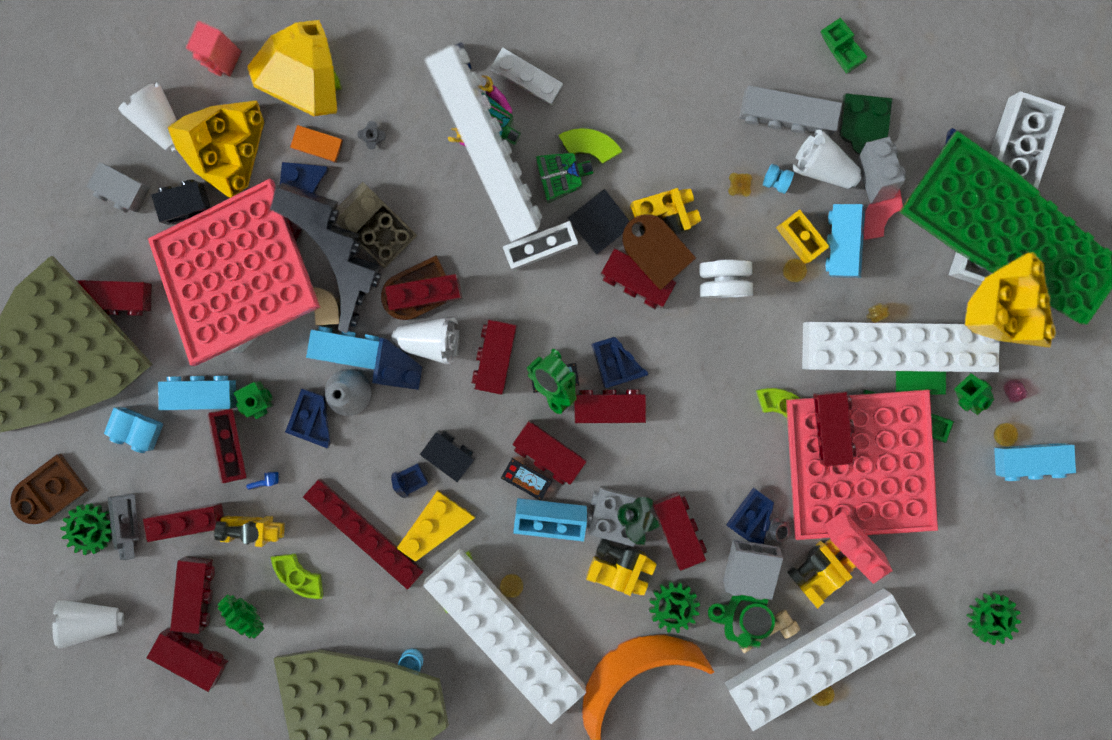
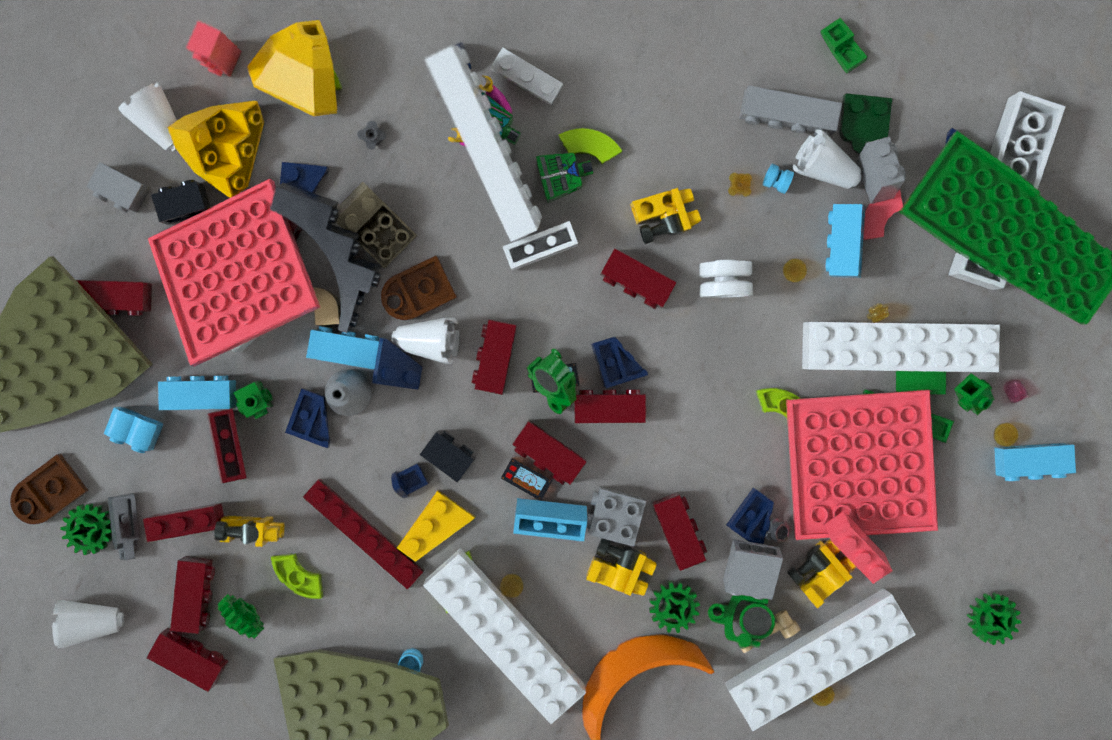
(271, 478): blue hand -> none
(316, 143): orange tile -> none
(423, 292): dark red brick -> none
(599, 221): black tile -> none
(640, 519): dark green plate -> none
(658, 251): reddish brown tile -> none
(802, 236): yellow brick -> none
(834, 428): dark red brick -> none
(1013, 305): yellow brick -> none

